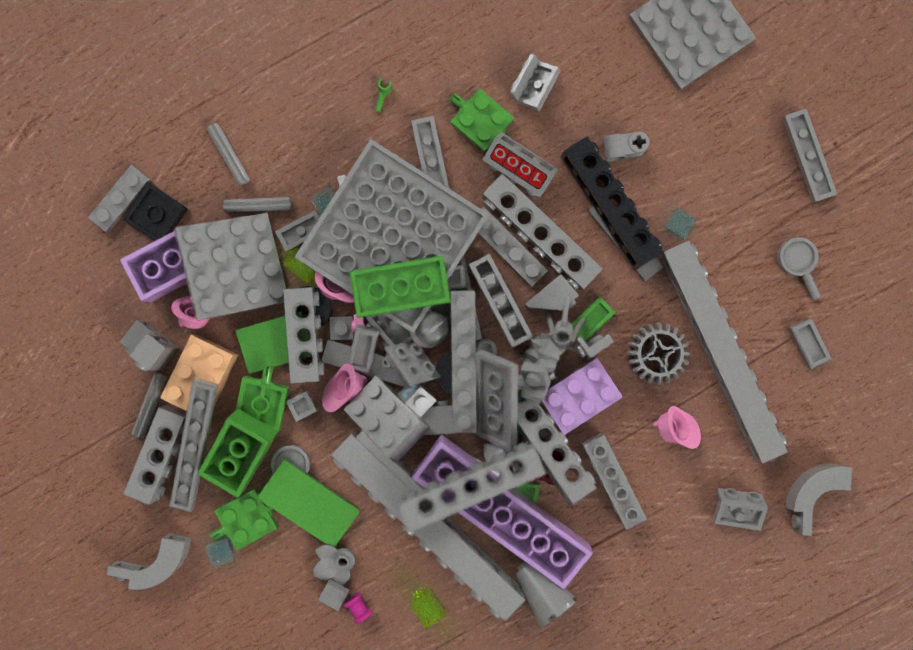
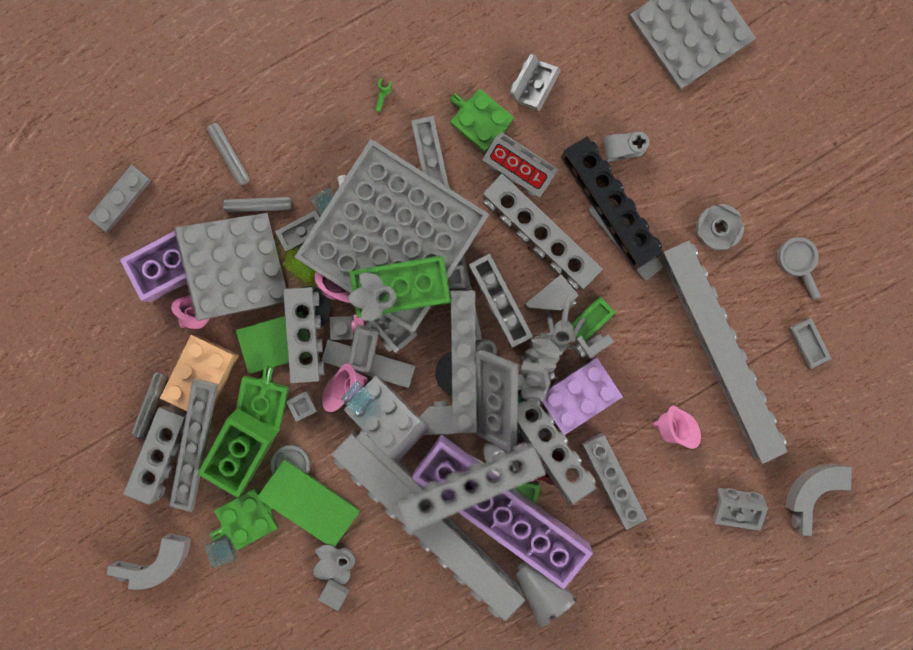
(148, 346): light grey brick -> none
(155, 213): black tile -> none
(357, 608): dark pink bush -> none
(358, 398): none -> clear light blue plate
(369, 297): none -> light grey plate
(410, 362): light grey hinge -> none
(417, 398): light grey brick -> none
(427, 607): clear neon green brick -> none
(434, 326): light grey piece -> none
(511, 250): light grey plate -> none
(677, 348): light grey gear -> none
(680, 223): clear light blue tile -> none
(714, 215): none -> light grey plate
(809, 155): light grey plate -> none

